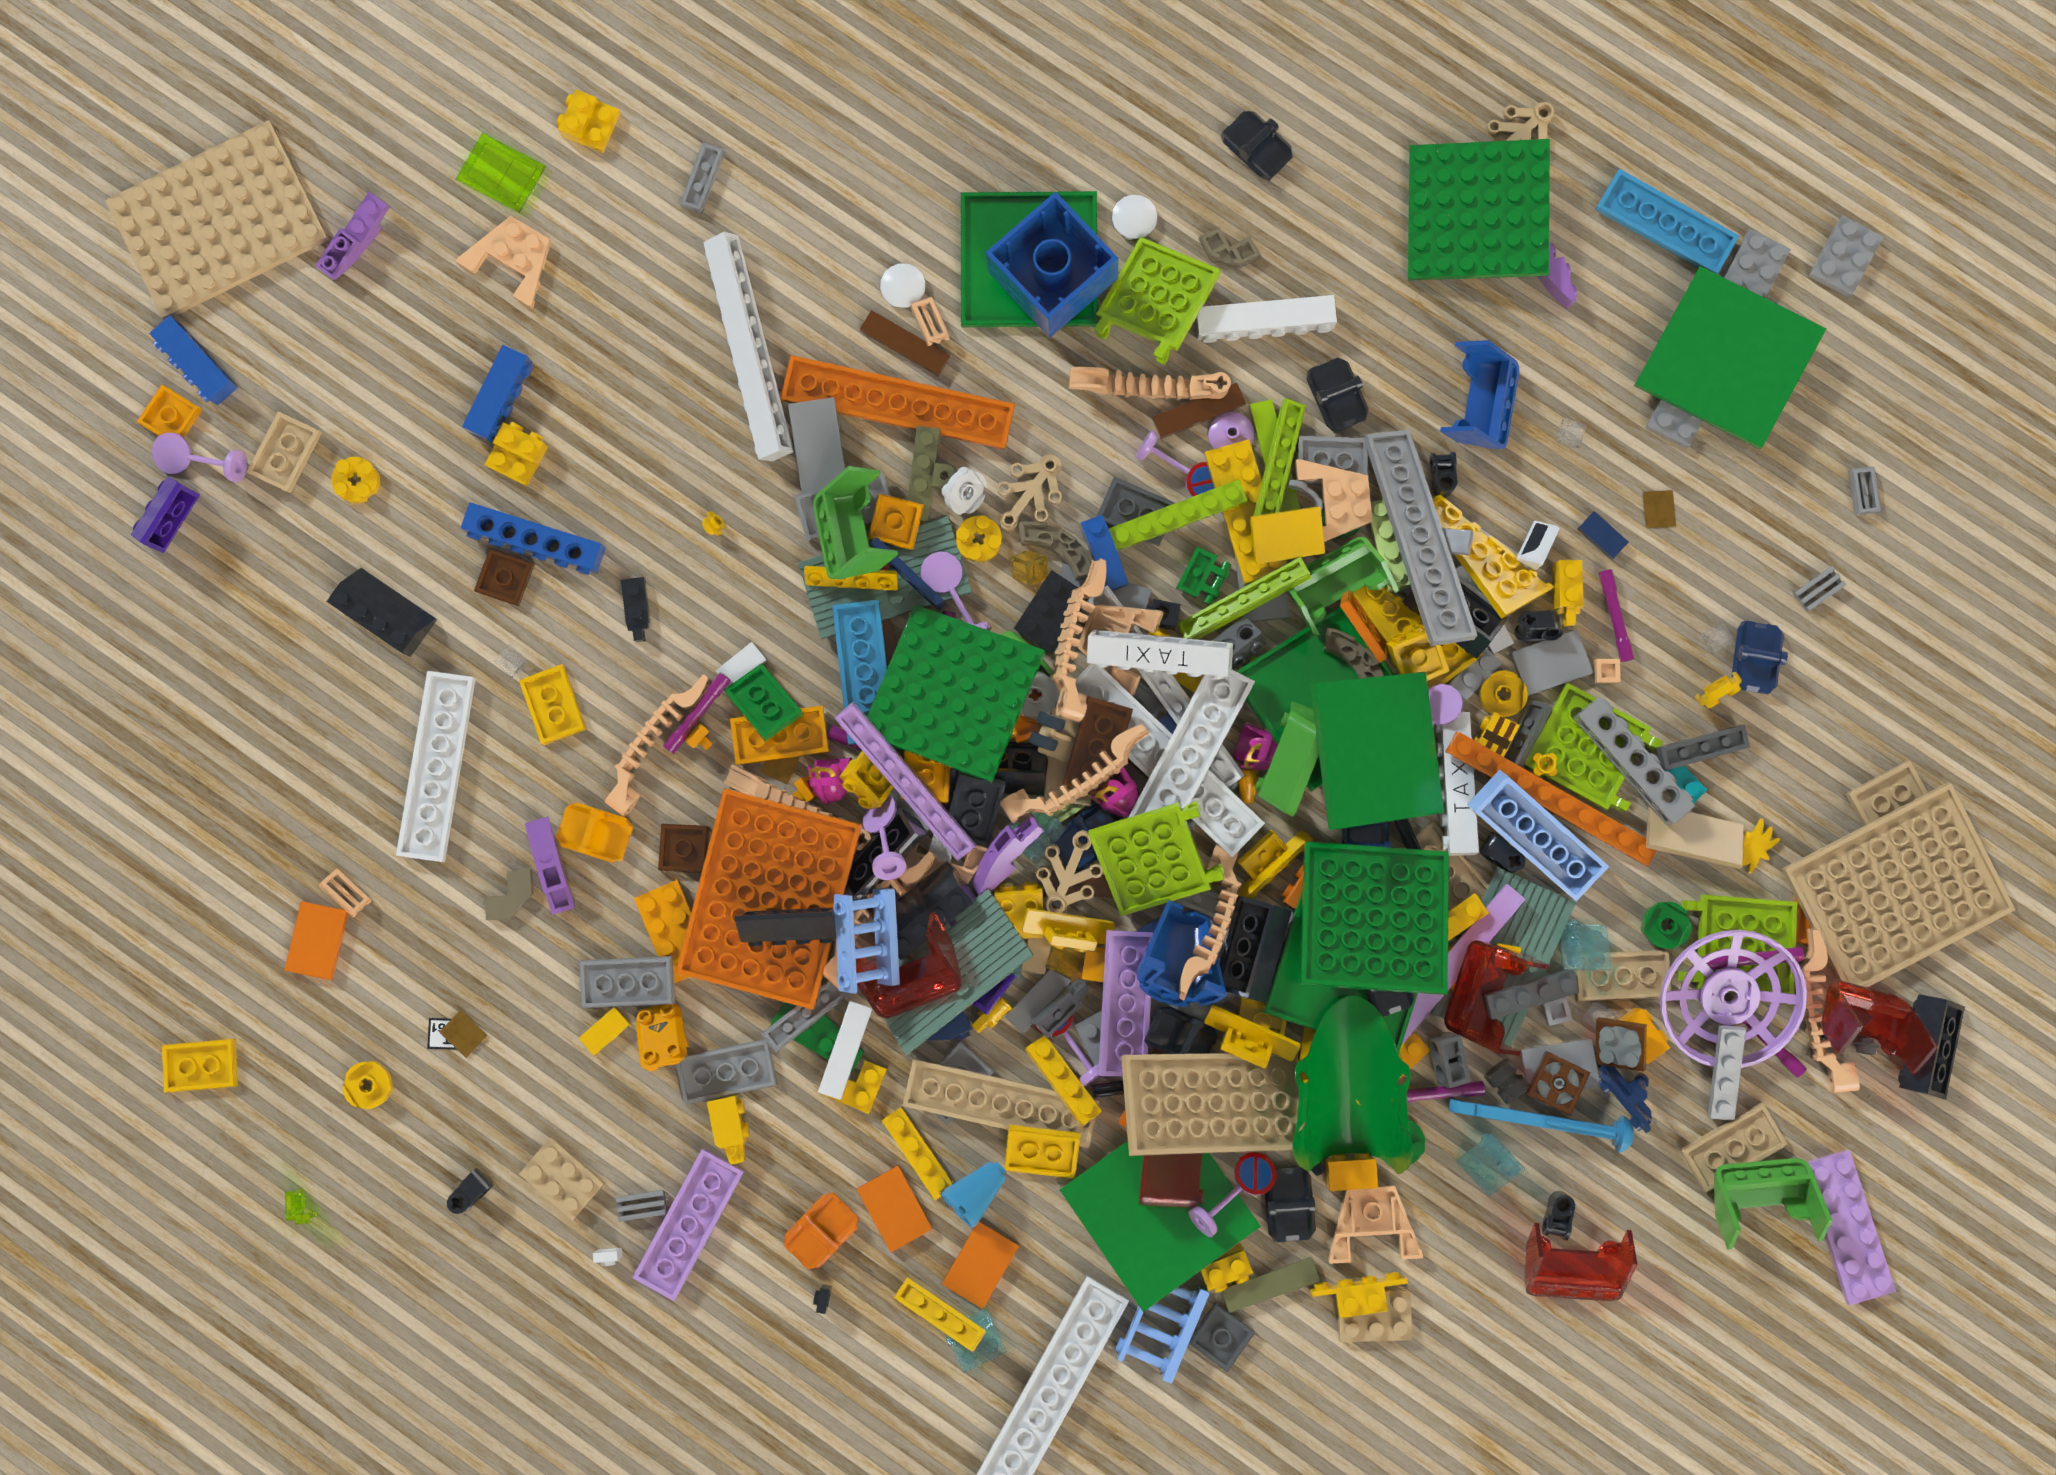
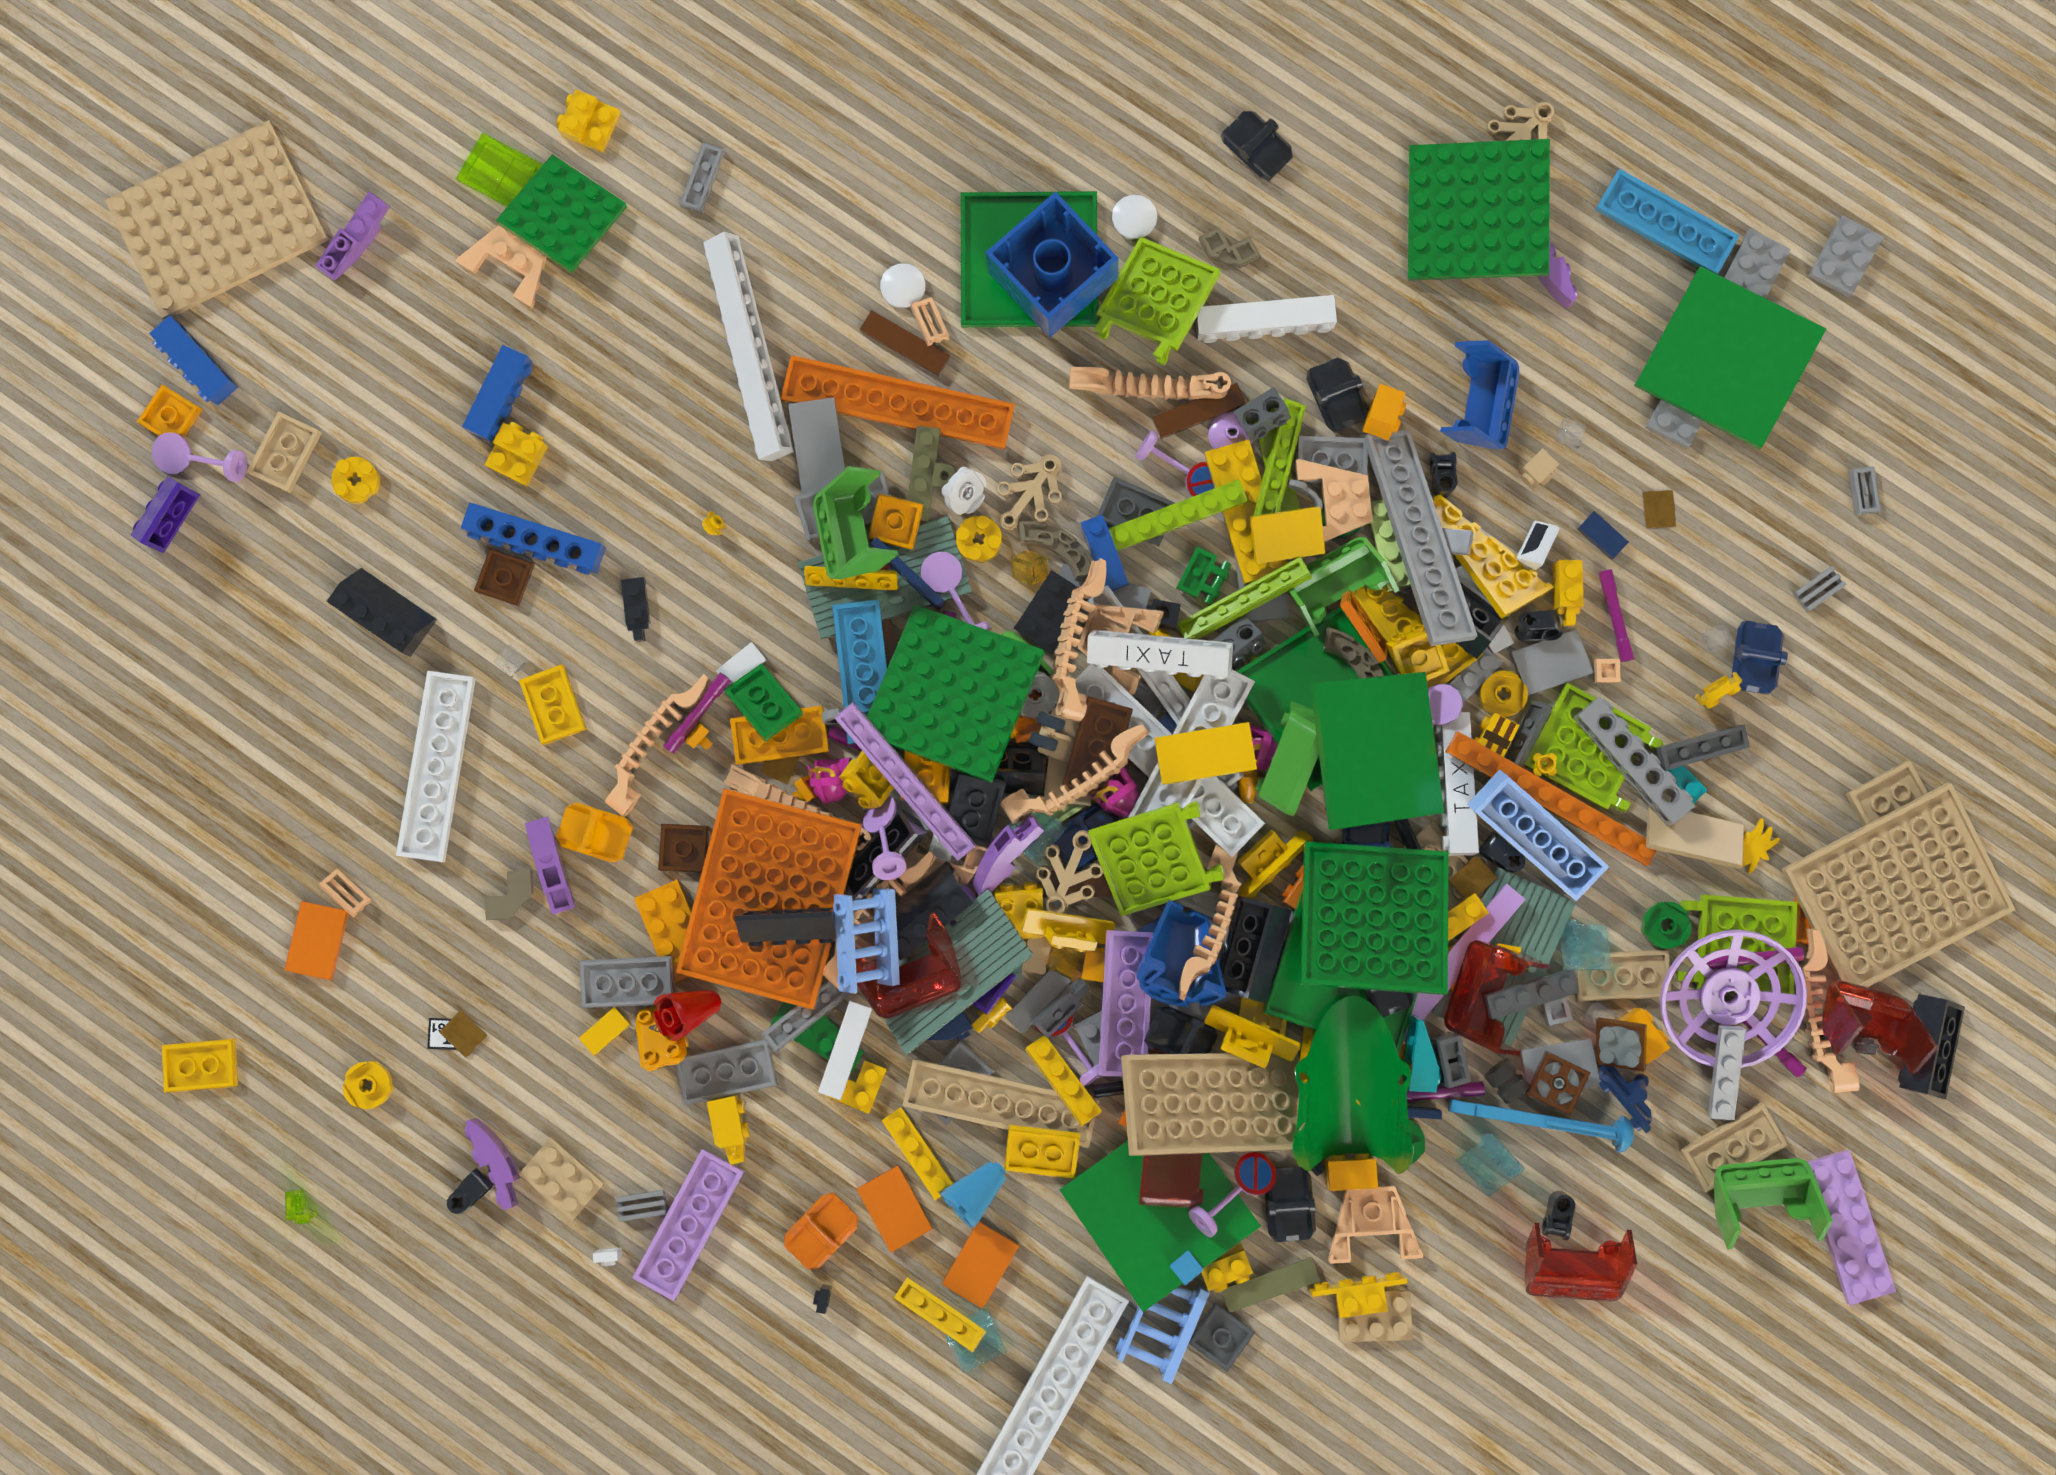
(491, 1151): none -> medium lavender slope
(561, 213): none -> green plate
(684, 1011): none -> red cone
(828, 716): none -> light grey tile
(1186, 1267): none -> dark azure tile
(1205, 753): none -> yellow tile
(1259, 410): none -> dark grey brick
(1384, 412): none -> light orange brick
(1420, 1058): none -> teal slope
(1424, 1112): none -> dark blue tile
(1473, 878): none -> pearl gold sticker
(1538, 469): none -> tan brick

